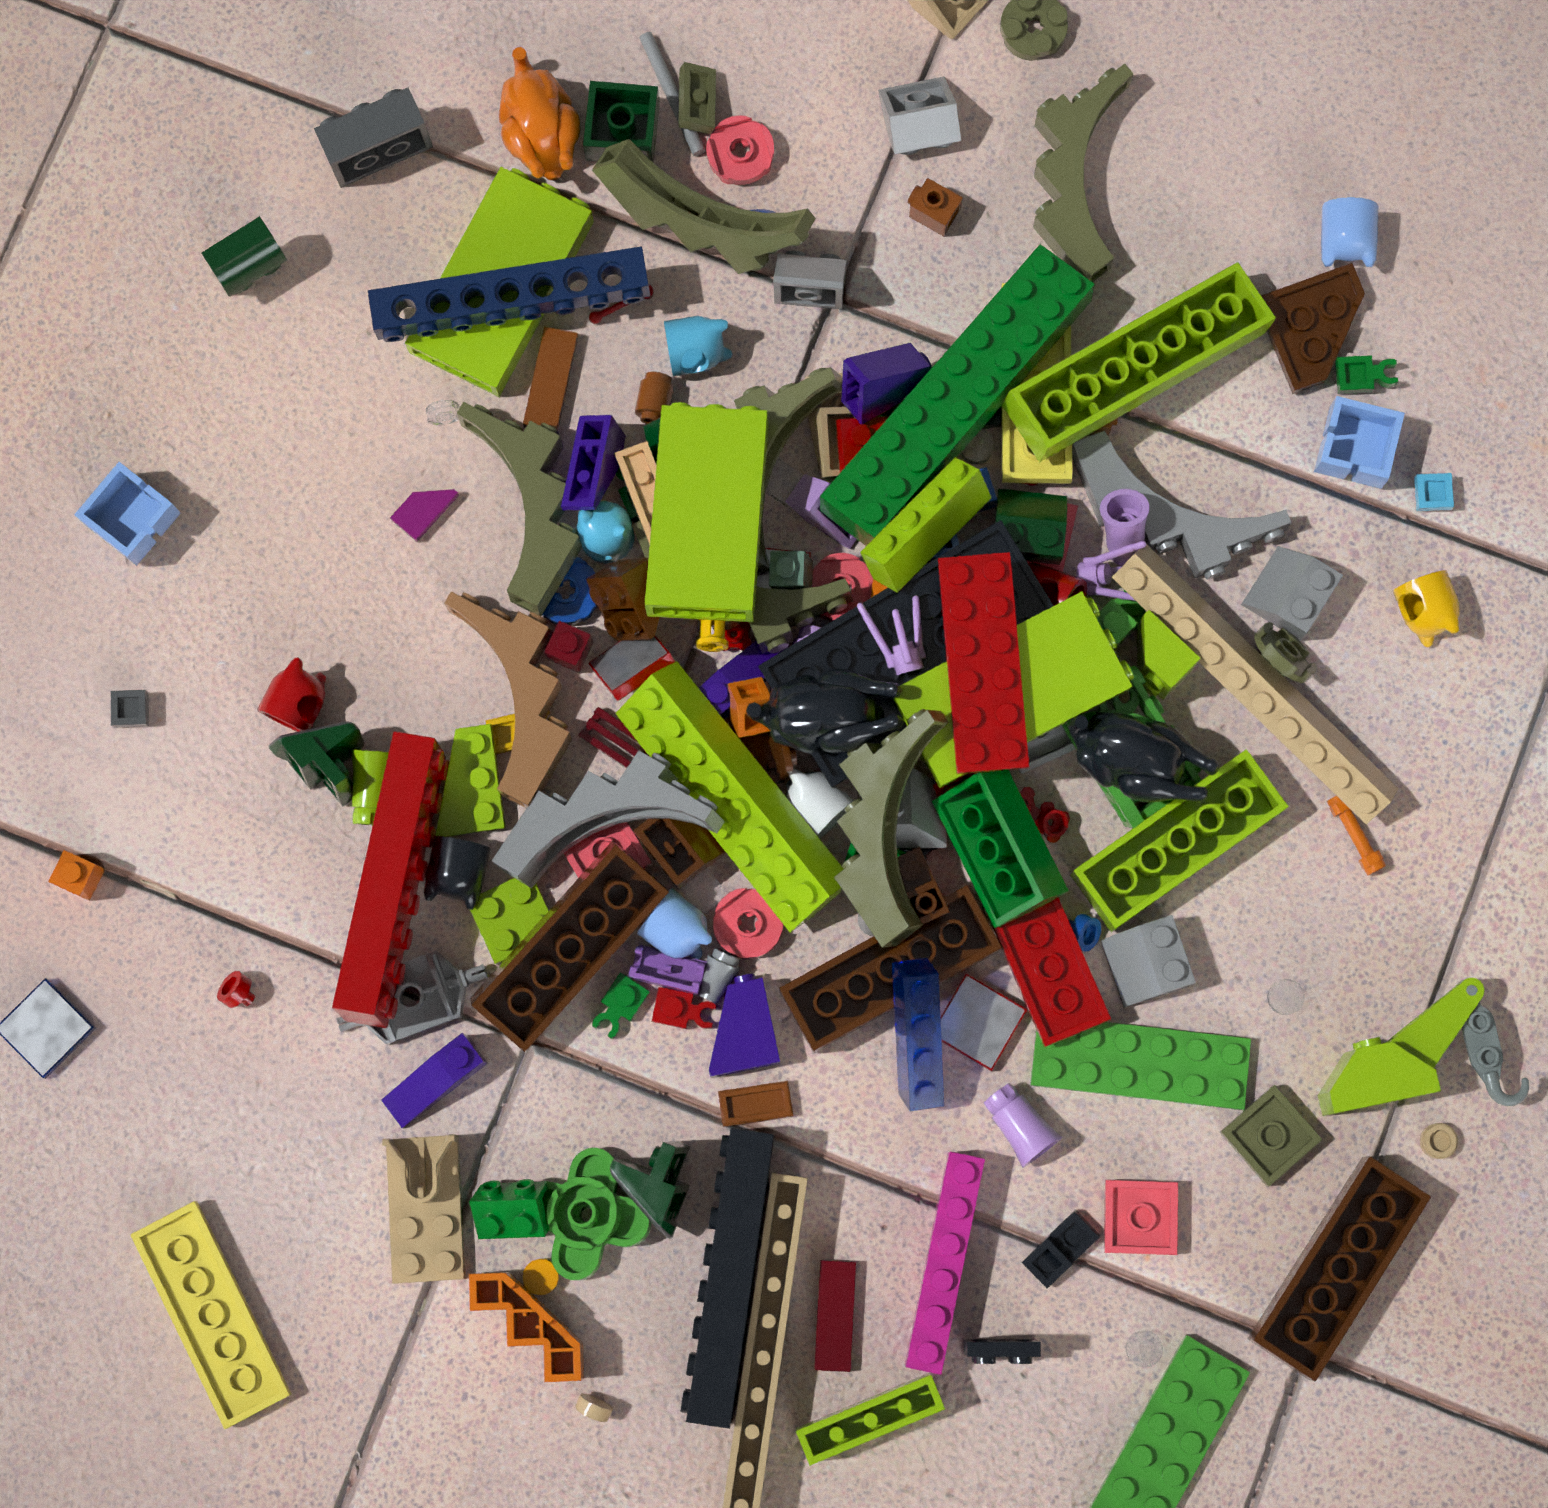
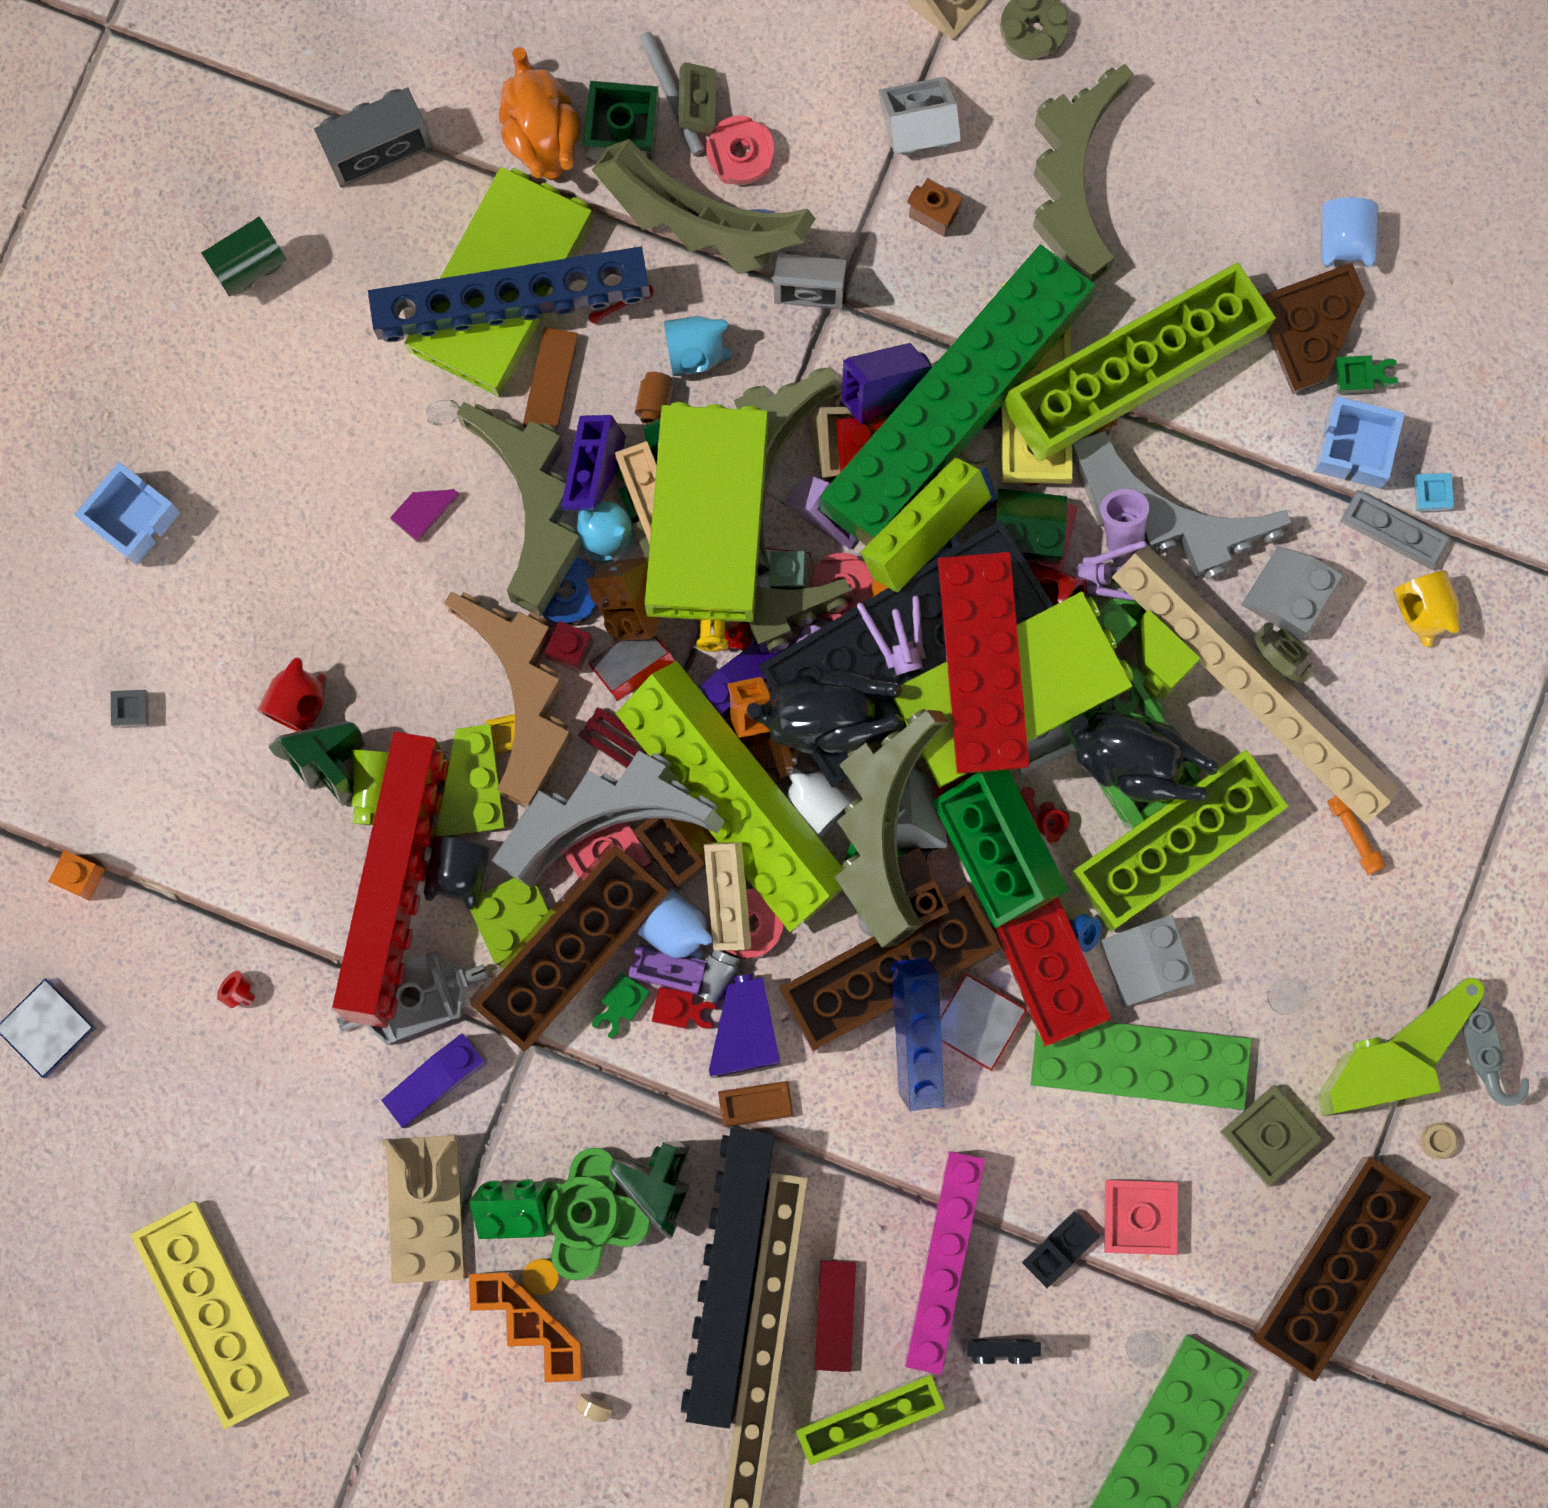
(727, 896): none -> tan plate
(1021, 1124): lavender plant -> none
(1395, 529): none -> light grey tile

